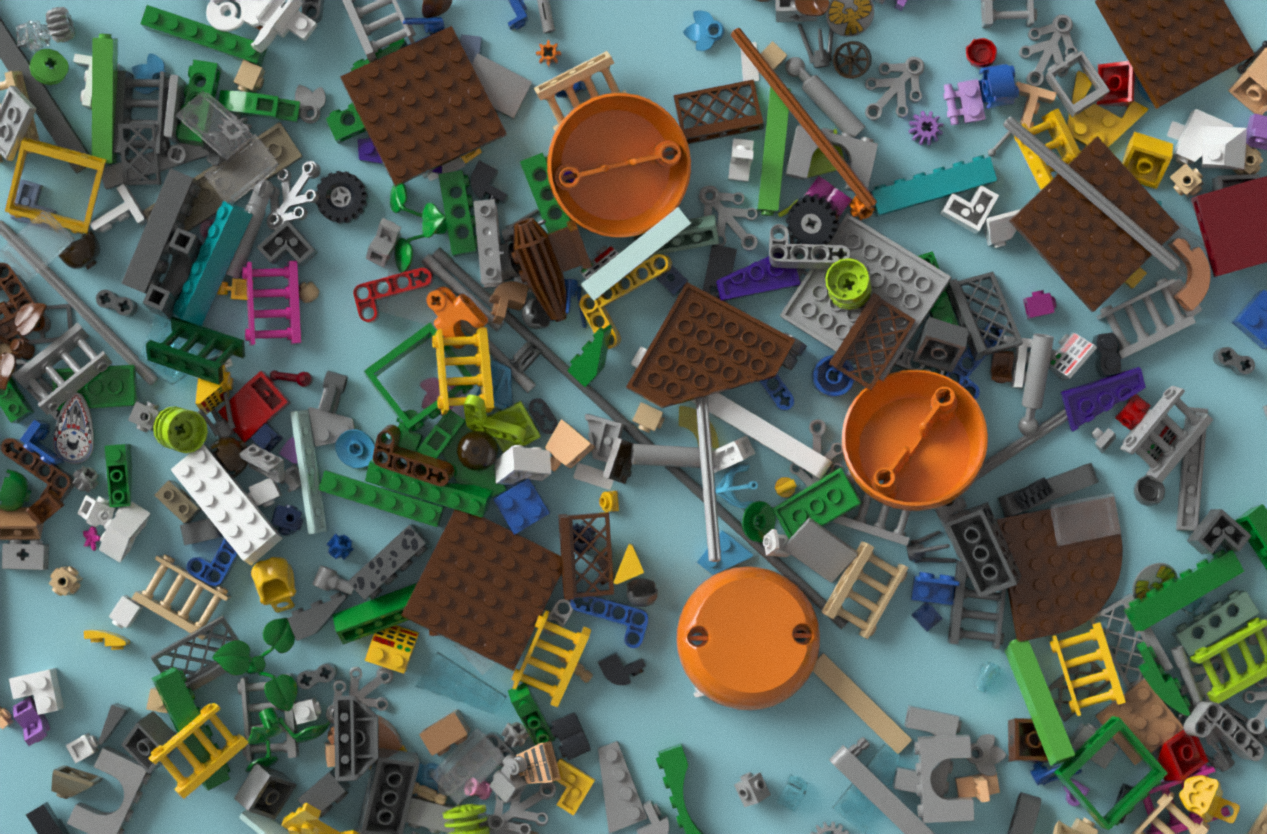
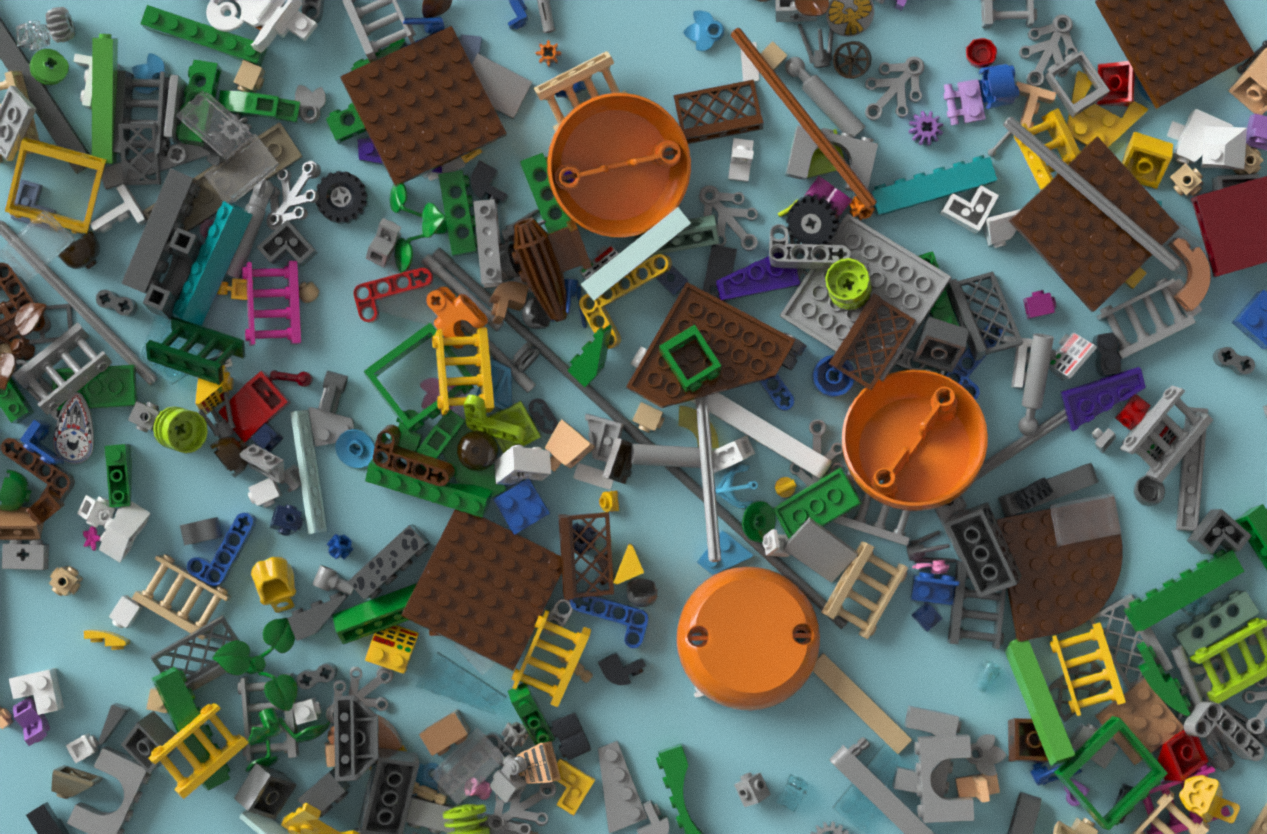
(85, 479): light grey gear -> none
(178, 501): dark tan brick -> none
(226, 504): white brick -> none
(289, 451): medium lavender tile -> none
(381, 498): green arch -> none
(681, 340): none -> green window
(773, 155): bright green brick -> none
(937, 567): none -> bright pink plate
(1002, 366): reddish brown bracket -> none
(1152, 577): shield -> none

